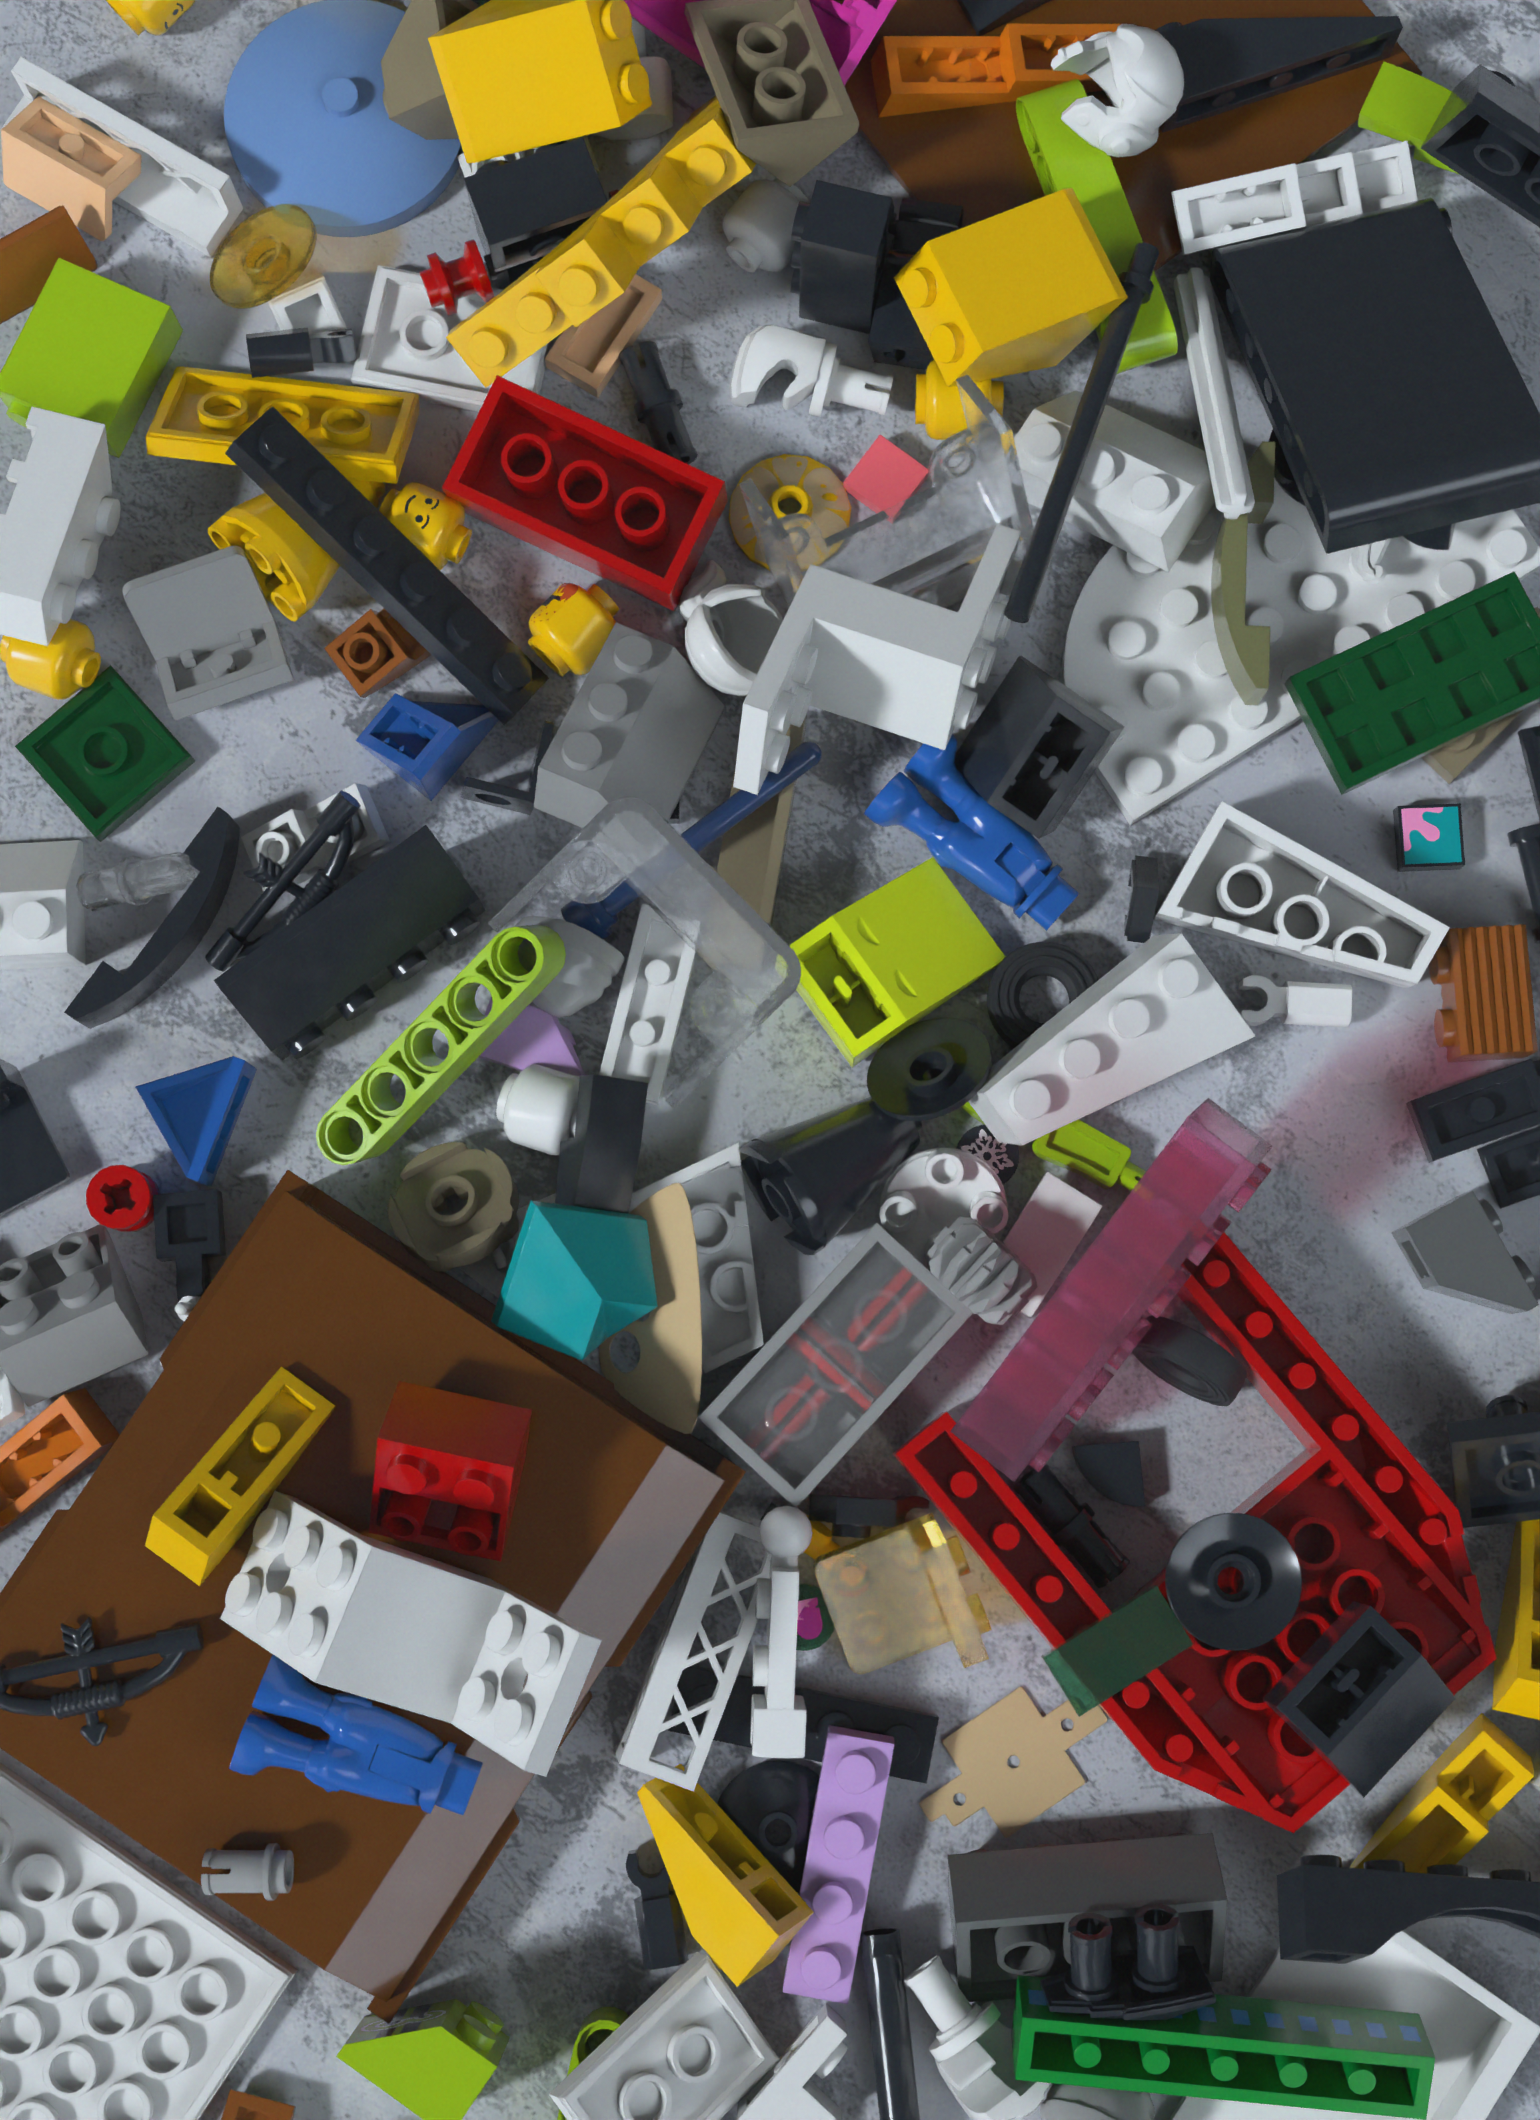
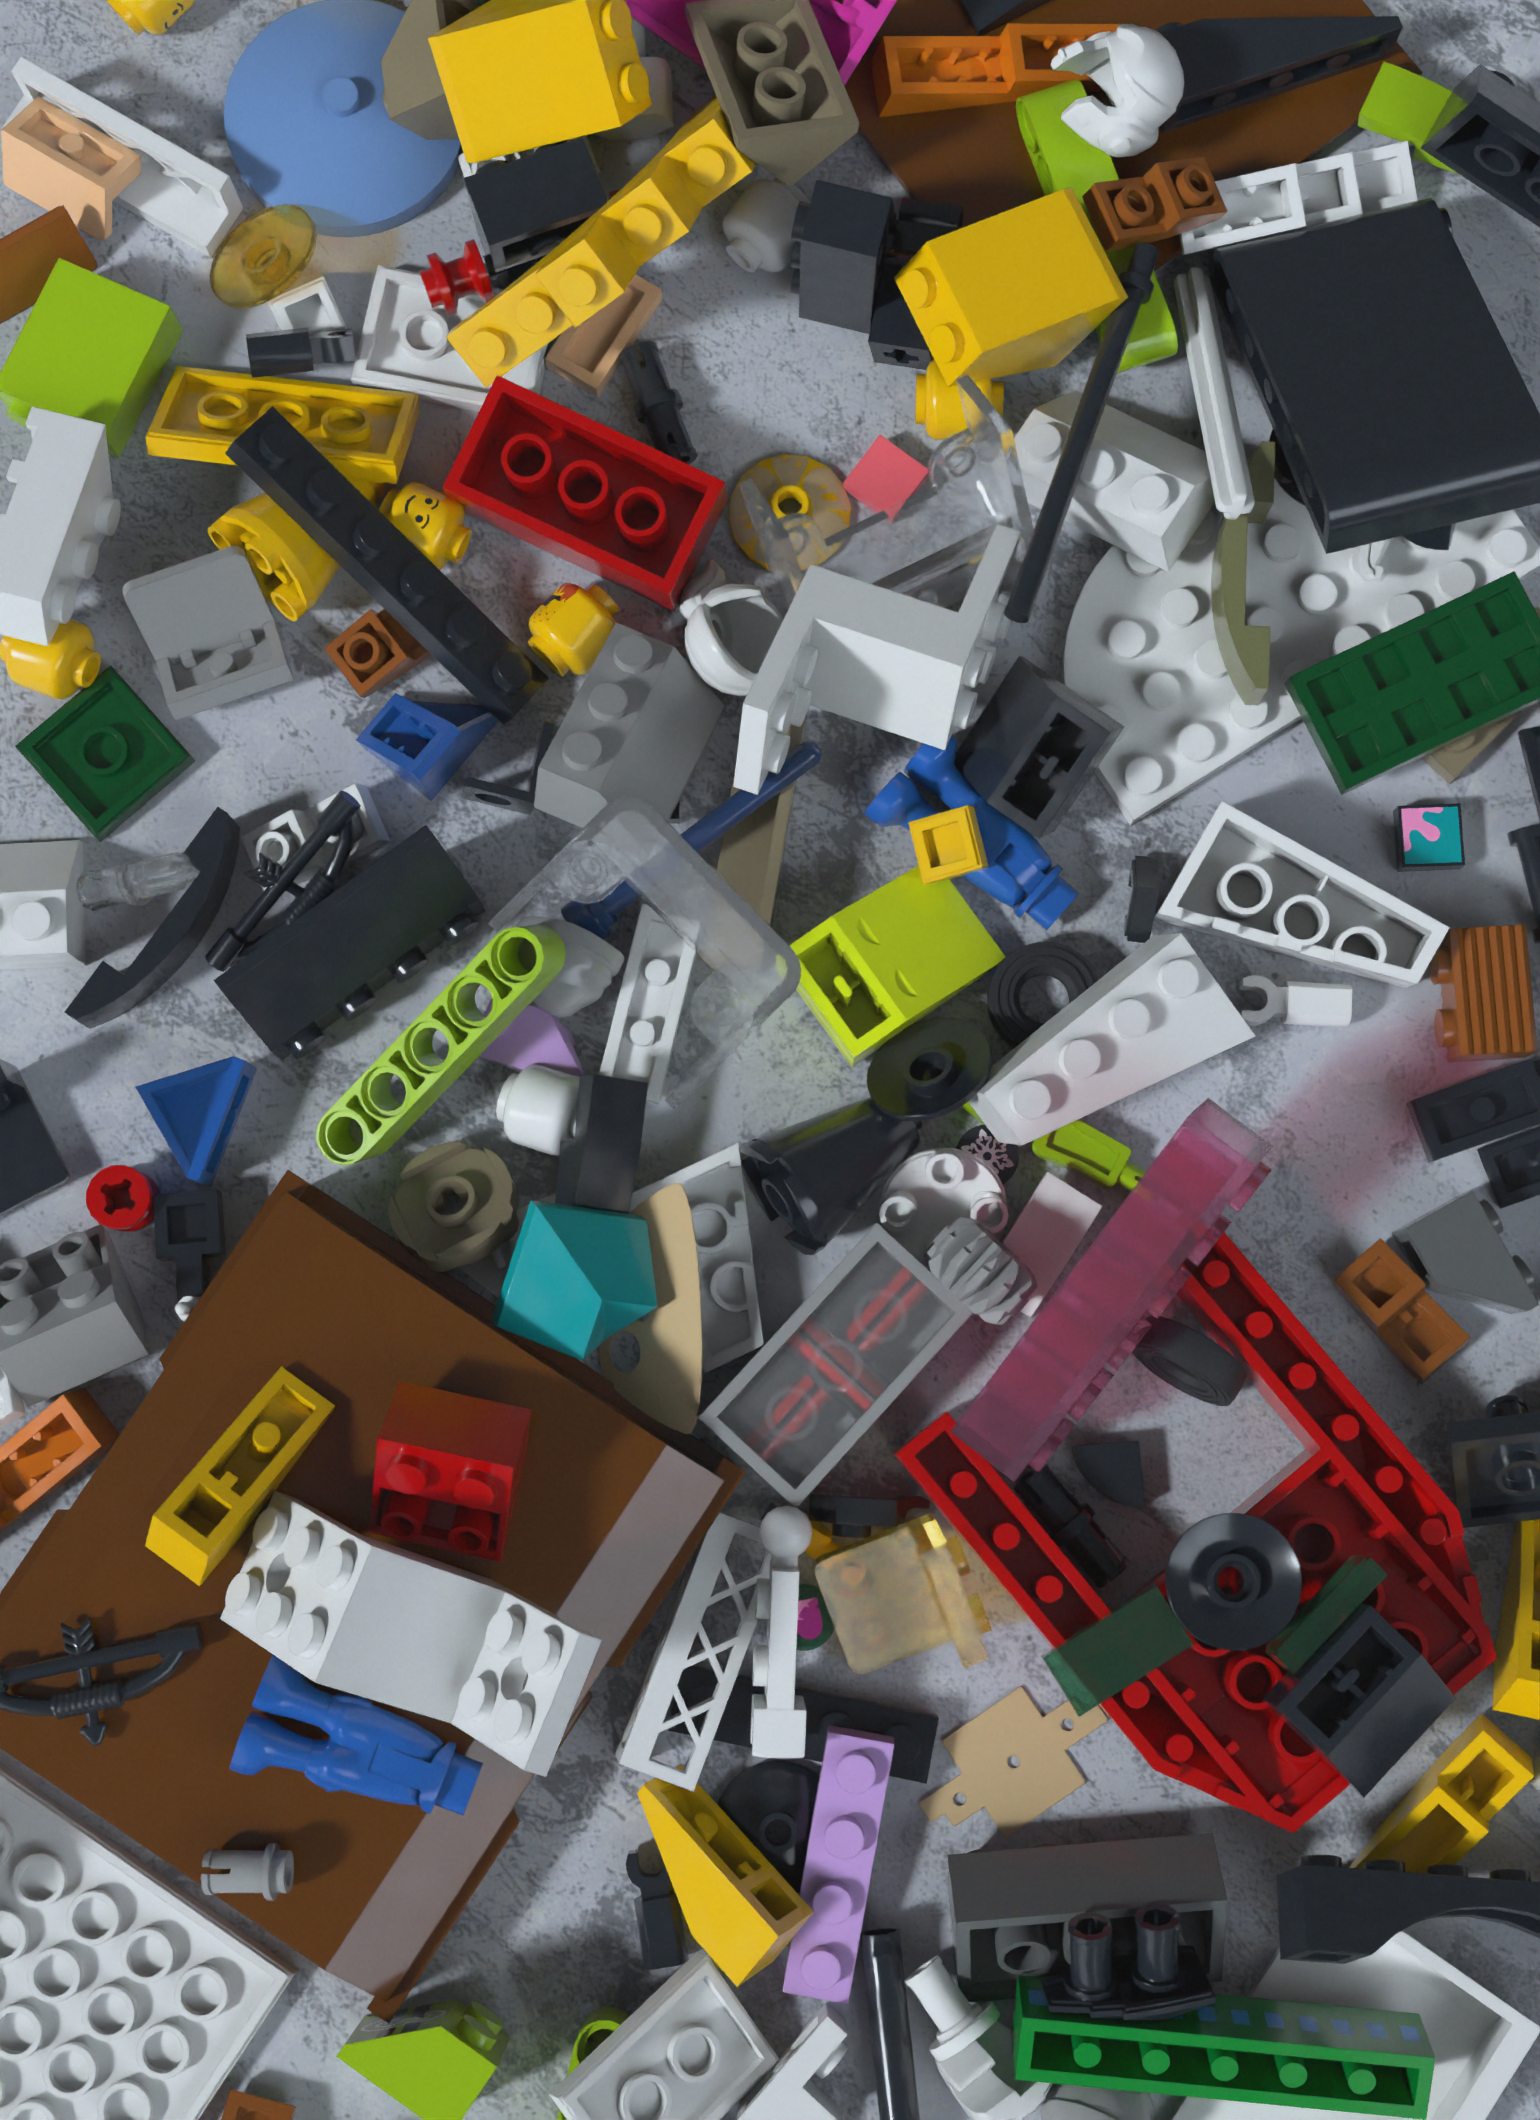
(815, 369): white piece -> none
(948, 844): none -> yellow tile
(1154, 207): none -> dark orange slope
(1325, 1612): none -> clear green tile
(1400, 1311): none -> dark orange slope

